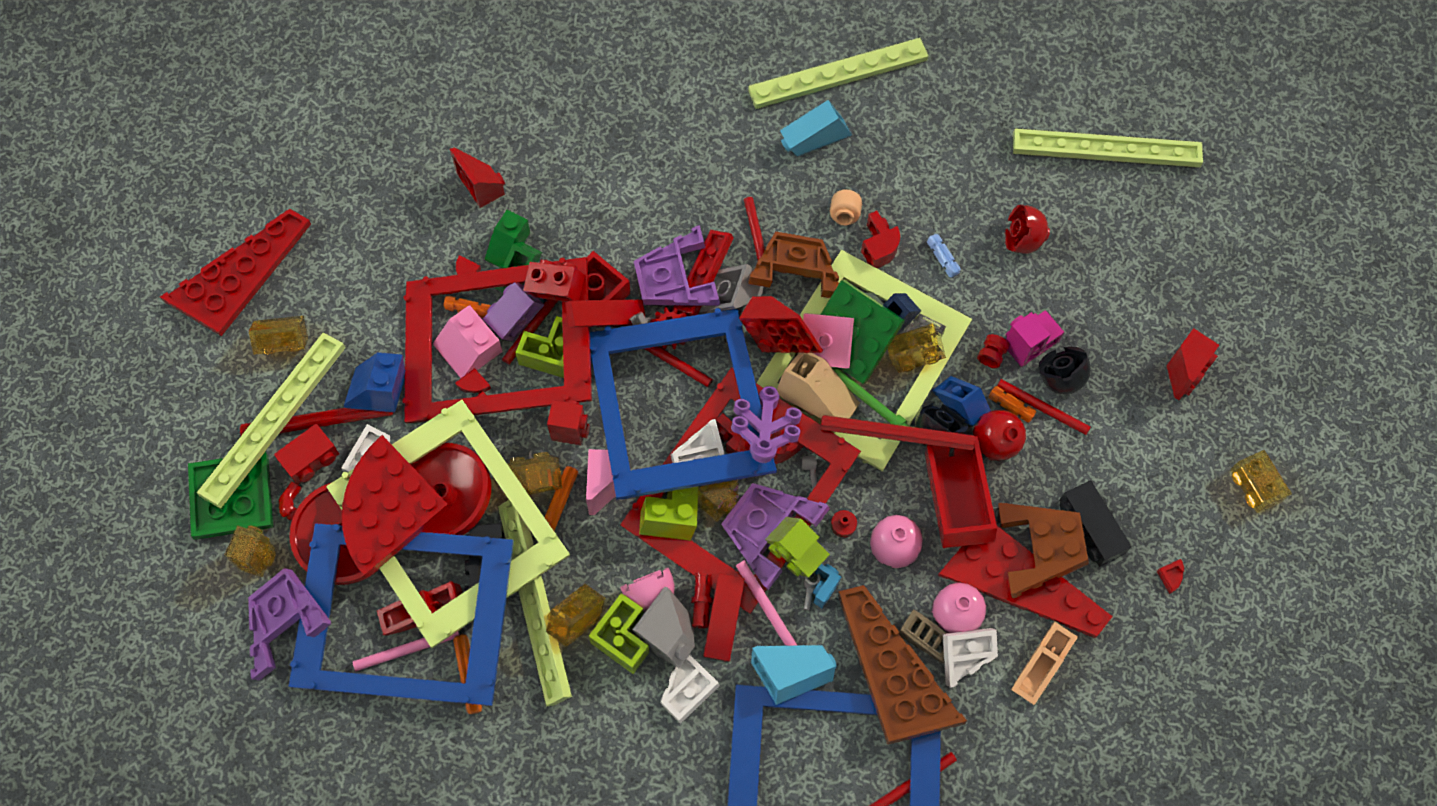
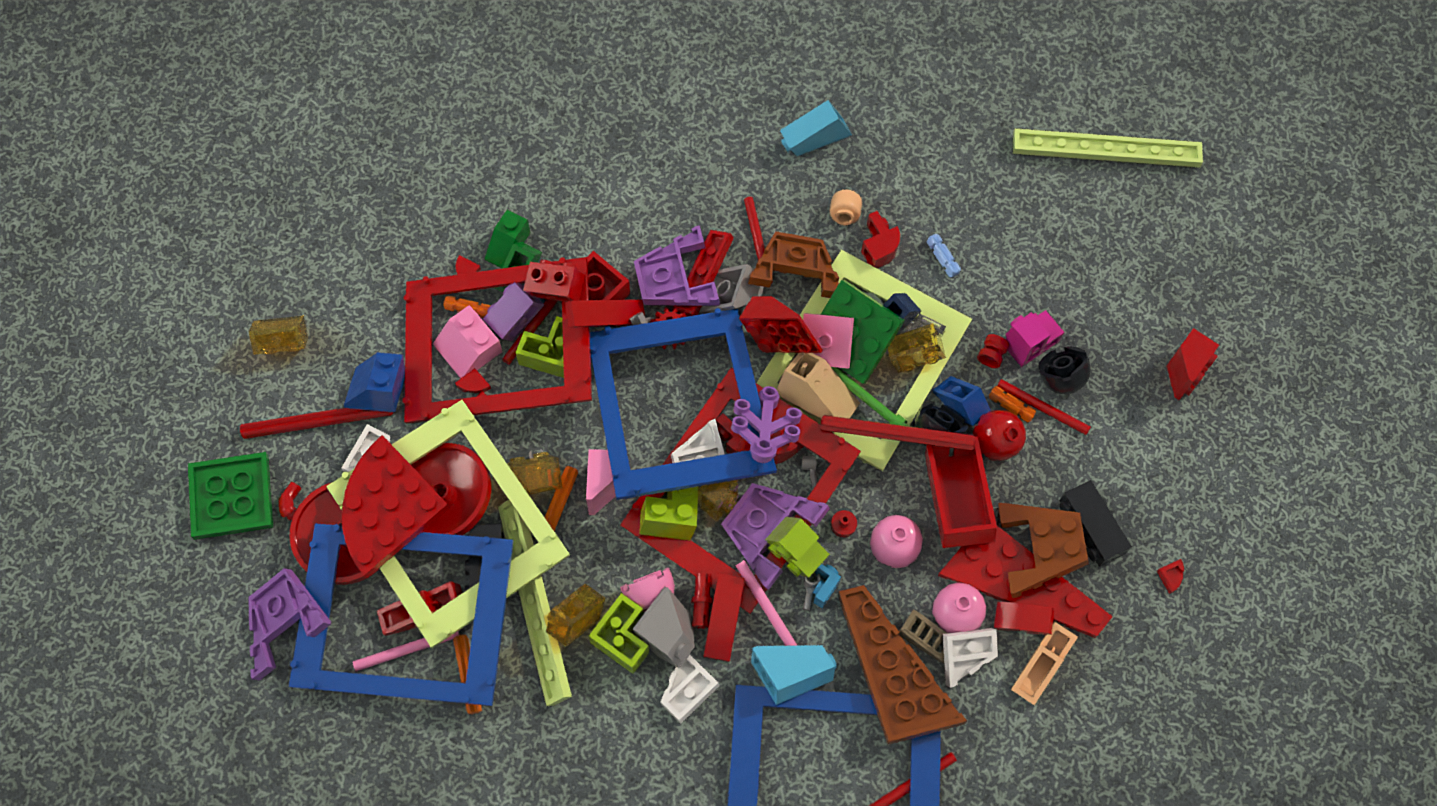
(233, 278): red wing -> none
(250, 550): clear yellow brick -> none
(271, 420): yellowish green plate -> none
(307, 454): red brick -> none
(478, 177): red slope -> none
(568, 422): red brick -> none
(680, 365): red bar -> none
(837, 73): yellowish green plate -> none
(1024, 617): none -> red slope
(1027, 229): red cylinder -> none
(1260, 481): clear yellow brick -> none

